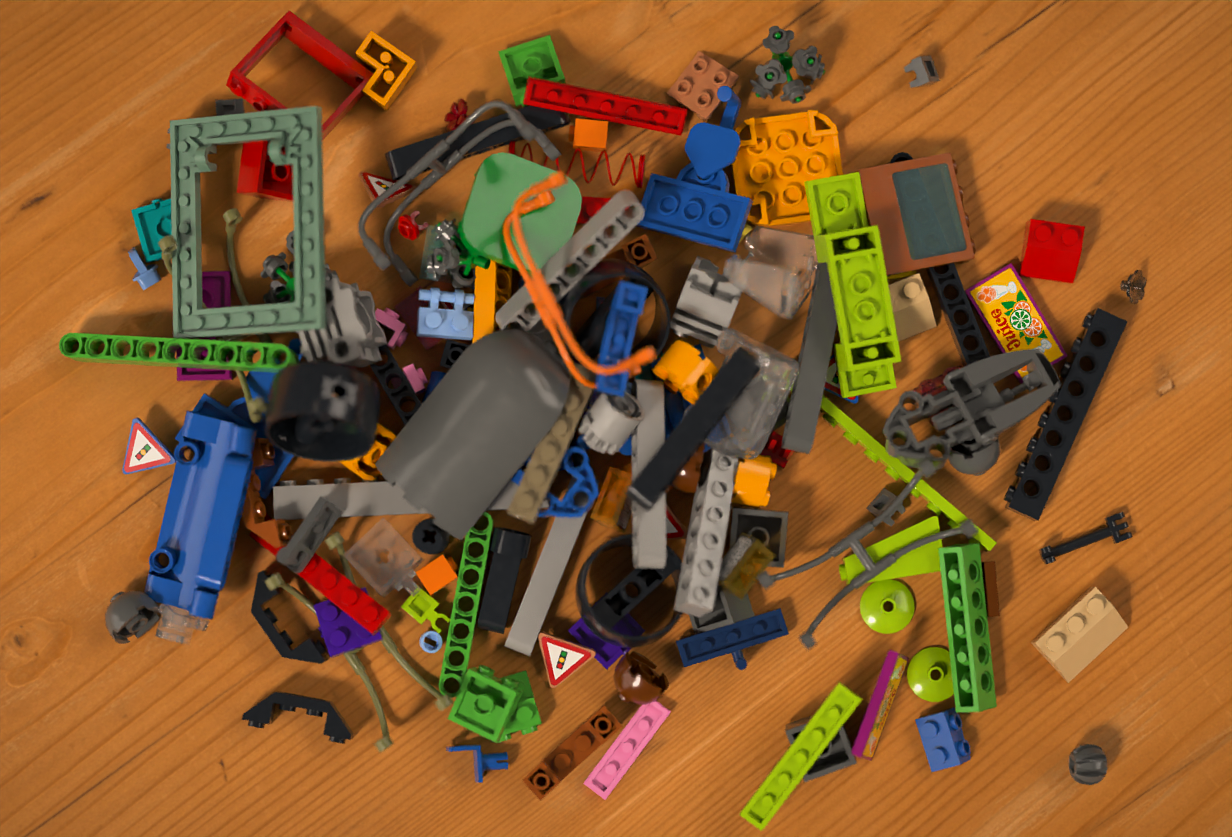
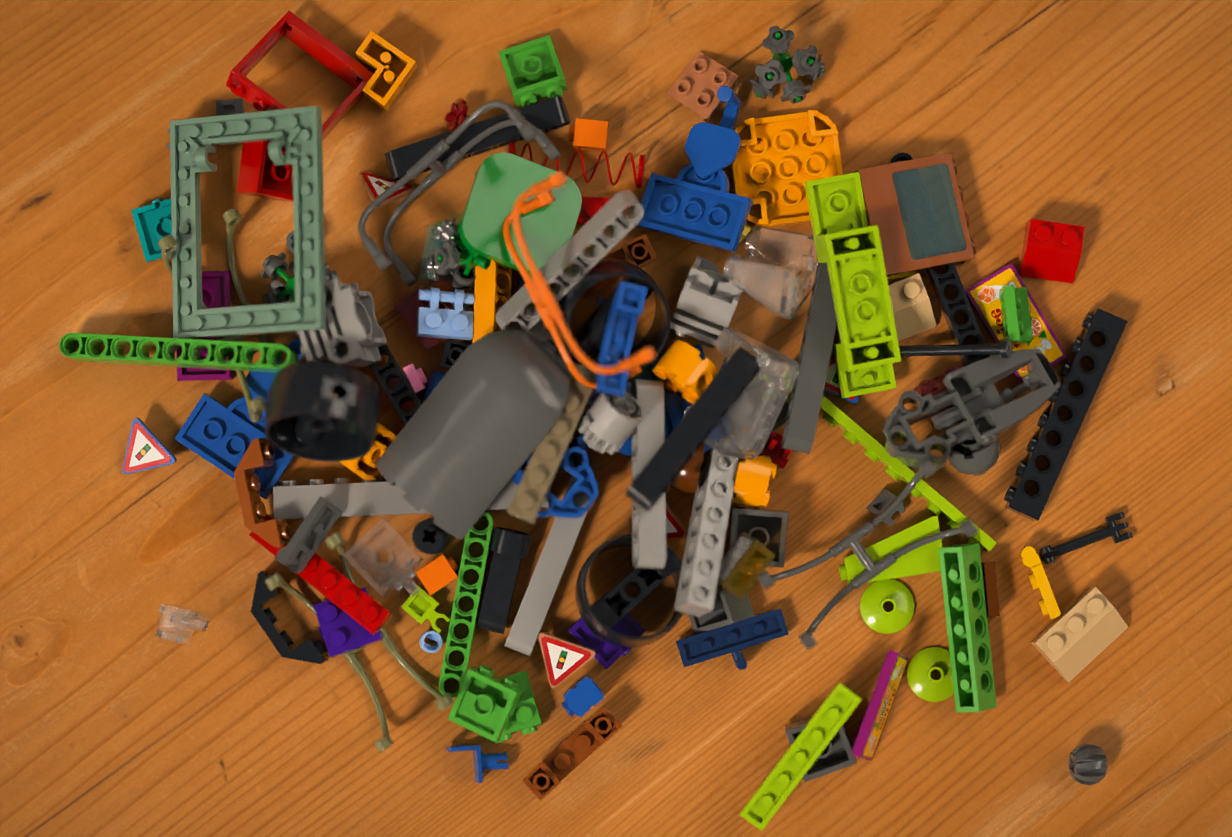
(130, 614): dark grey cylinder -> none
(147, 274): medium blue piece -> none
(202, 514): blue panel -> none
(335, 724): black slope -> none
(390, 320): bright pink bracket -> none
(408, 226): red plate -> none
(580, 698): none -> blue brick
(604, 105): red tile -> none
(613, 506): clear yellow brick -> none
(626, 748): bright pink tile -> none
(637, 679): reddish brown cylinder -> none
(924, 70): dark grey tile -> none
(943, 739): blue bracket -> none
(1003, 348): none -> black bar
(1015, 314): none -> bright green bracket
(1039, 580): none -> yellow hinge
(1134, 286): clear smoke plant -> none

